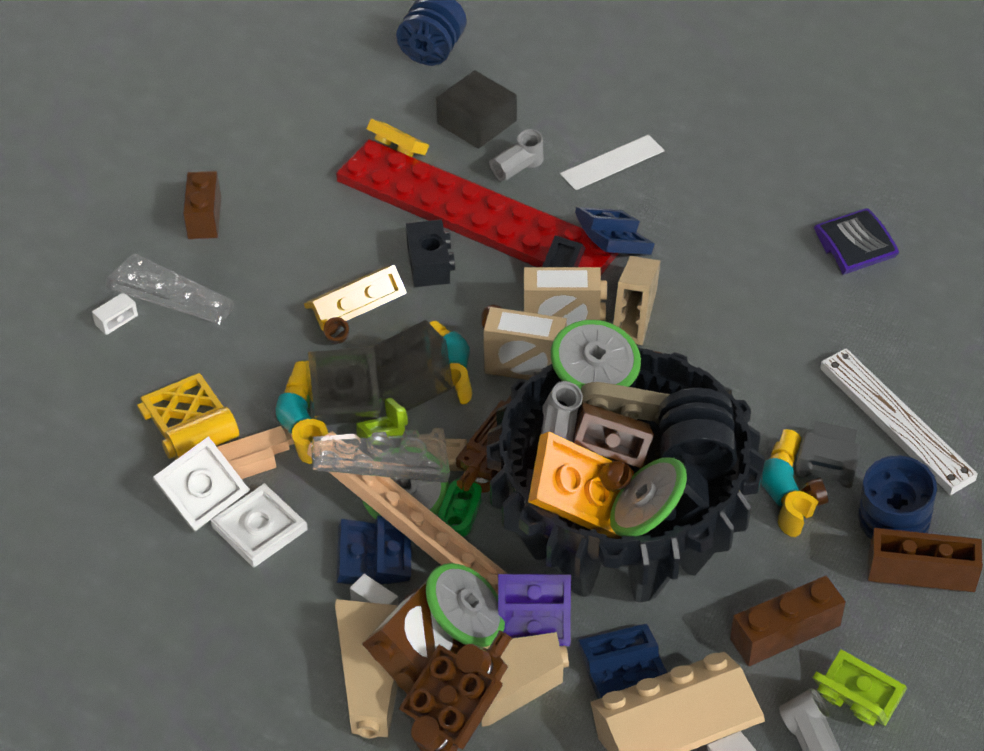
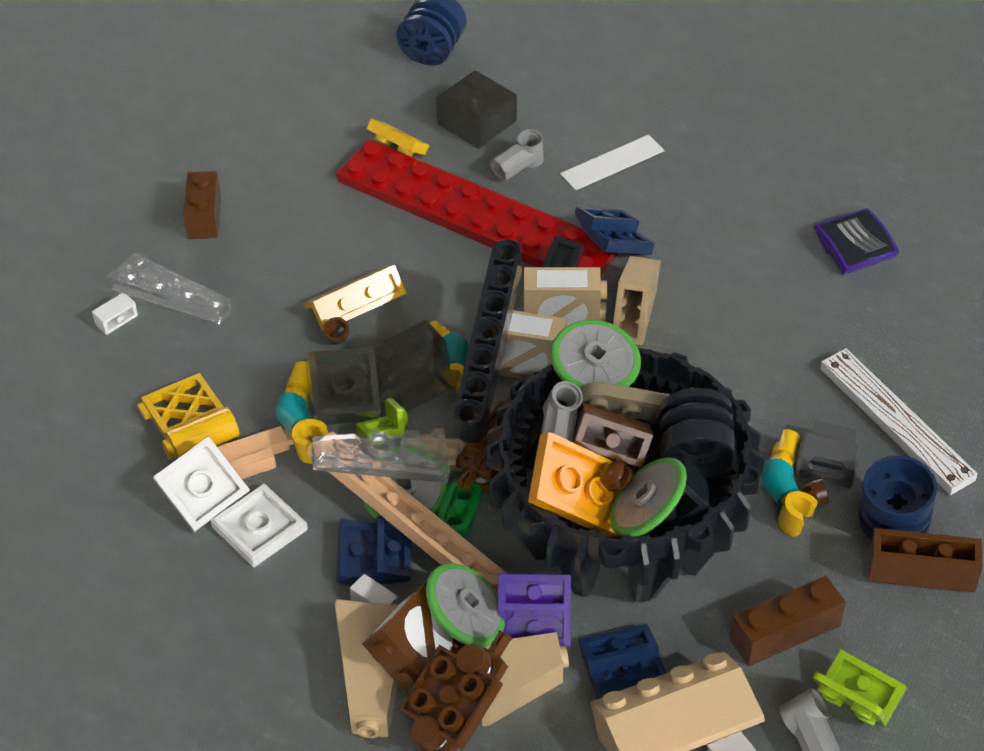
(429, 253): black brick -> none
(491, 322): none -> black beam

